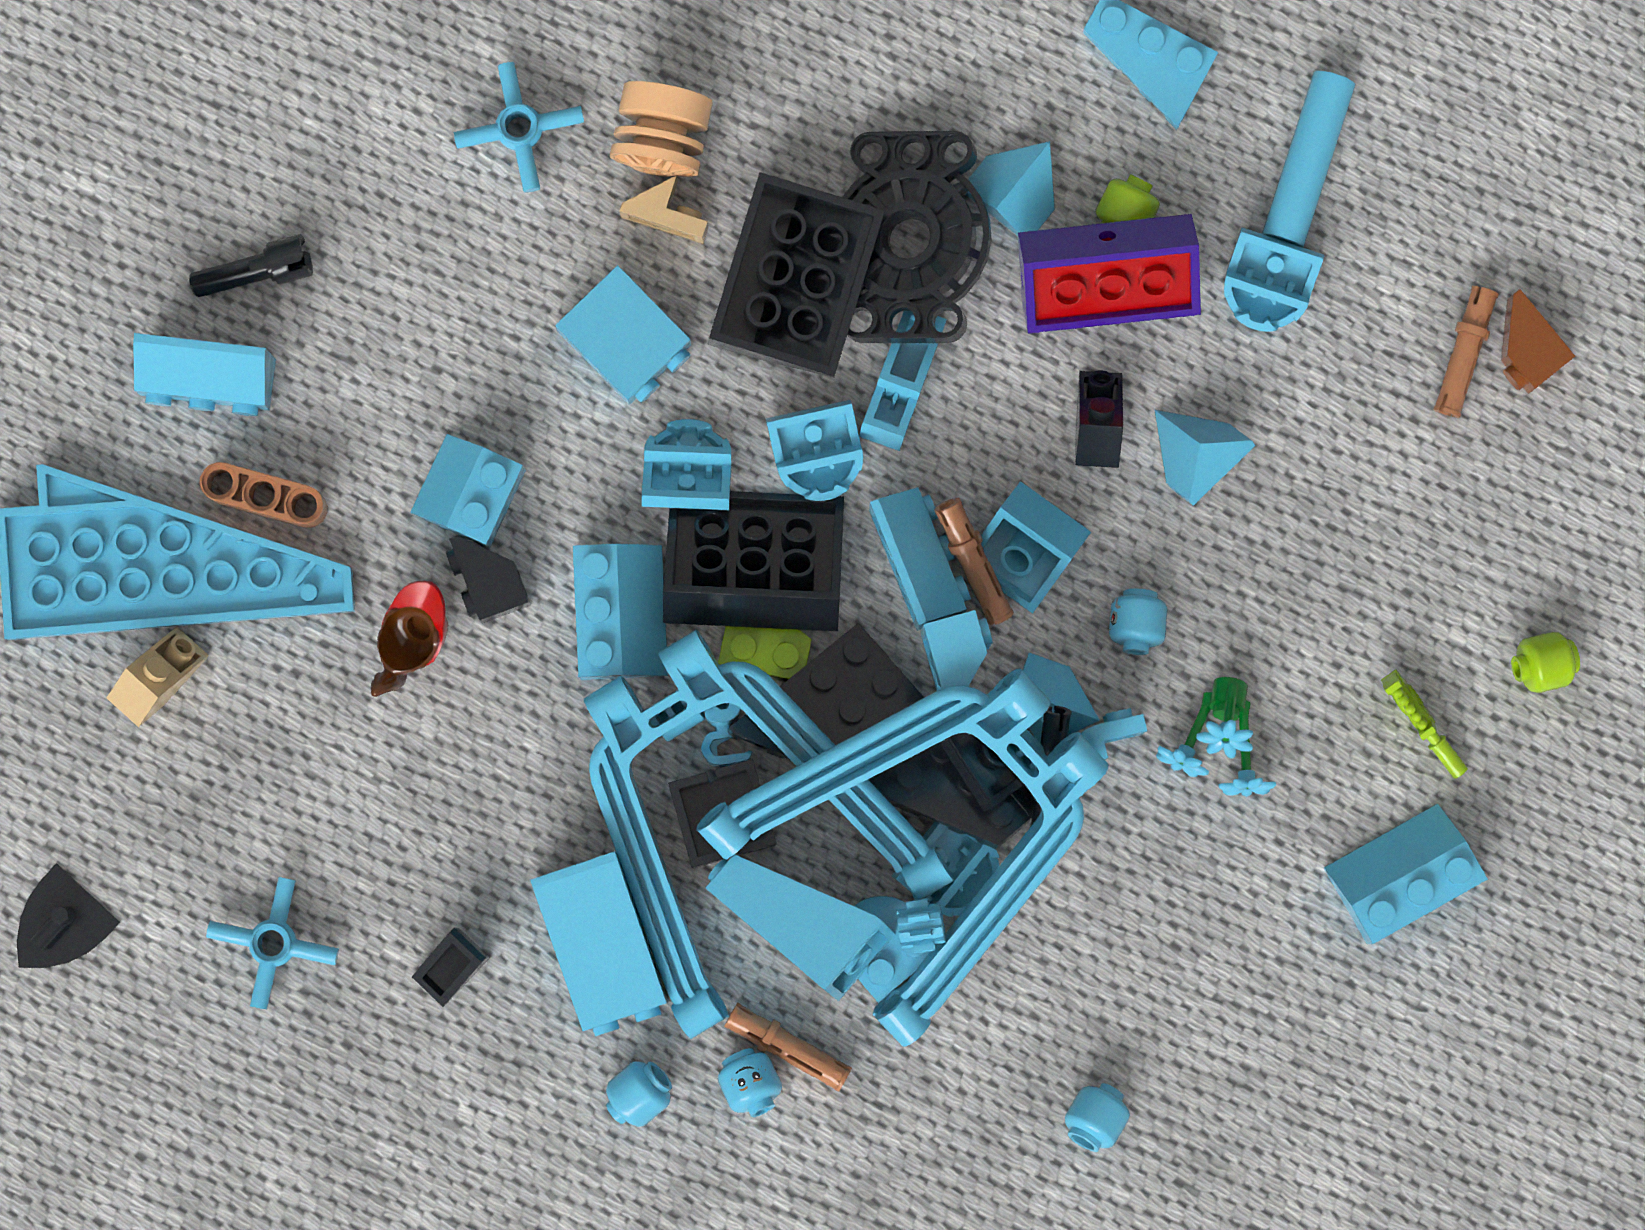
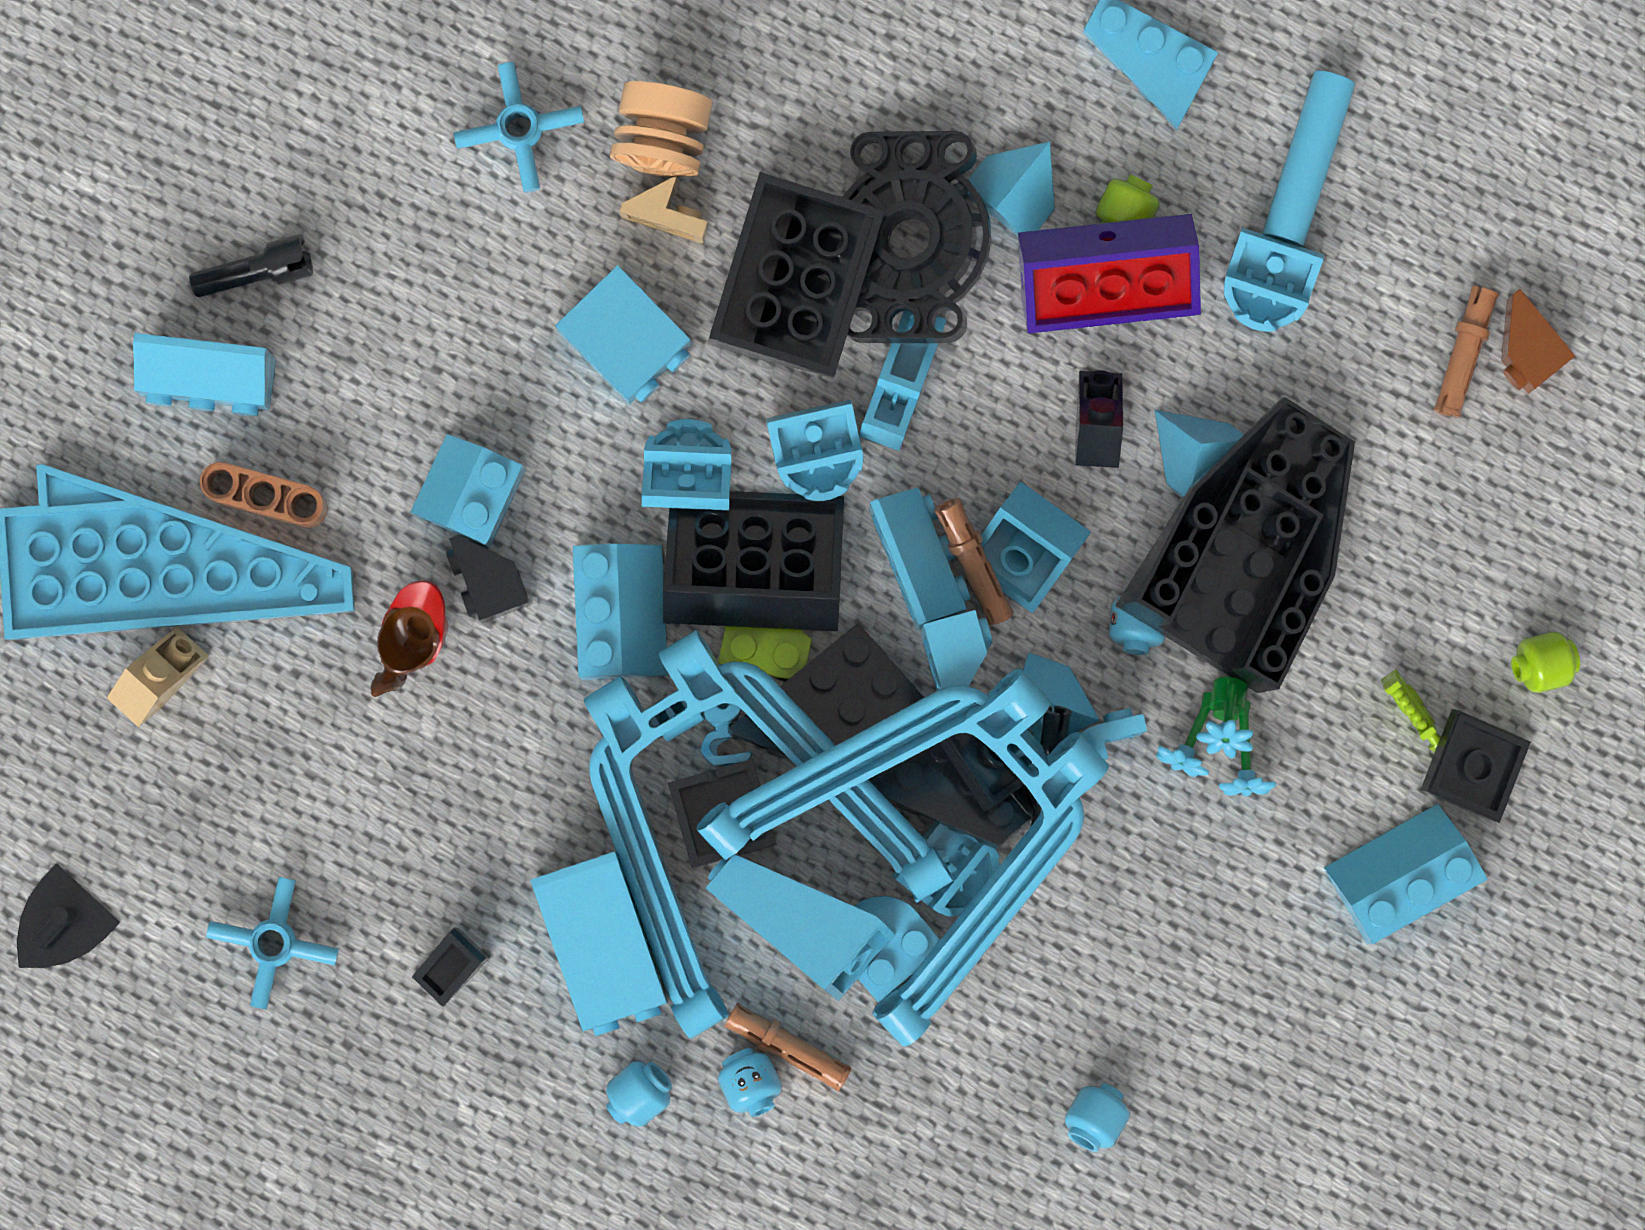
(921, 925): medium azure gear -> none
(1251, 549): none -> black wedge
(1475, 765): none -> black tile

